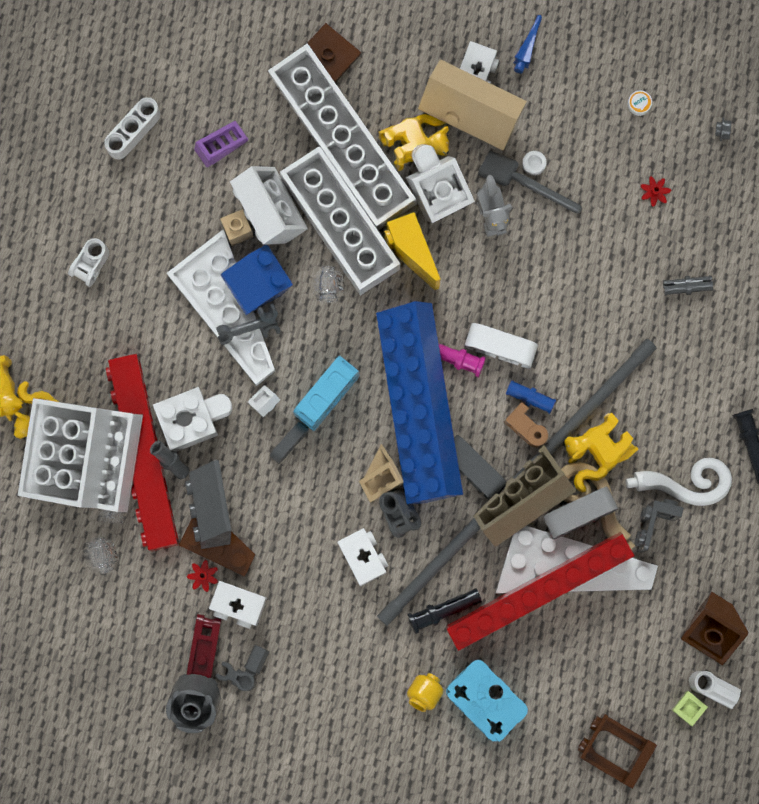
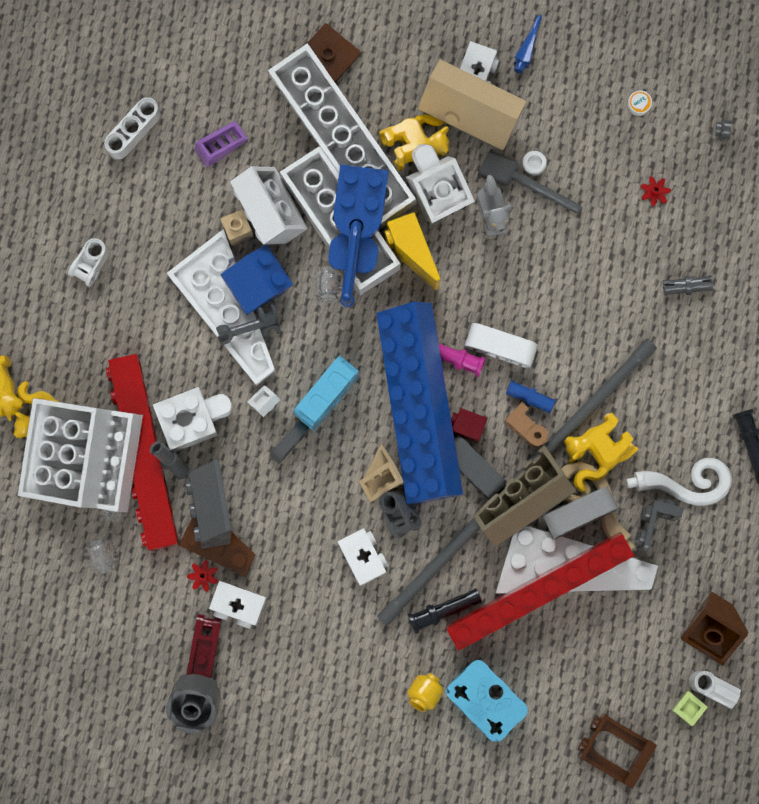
(246, 680): dark grey bar -> none
(357, 201): none -> blue plate
(468, 425): none -> dark red brick

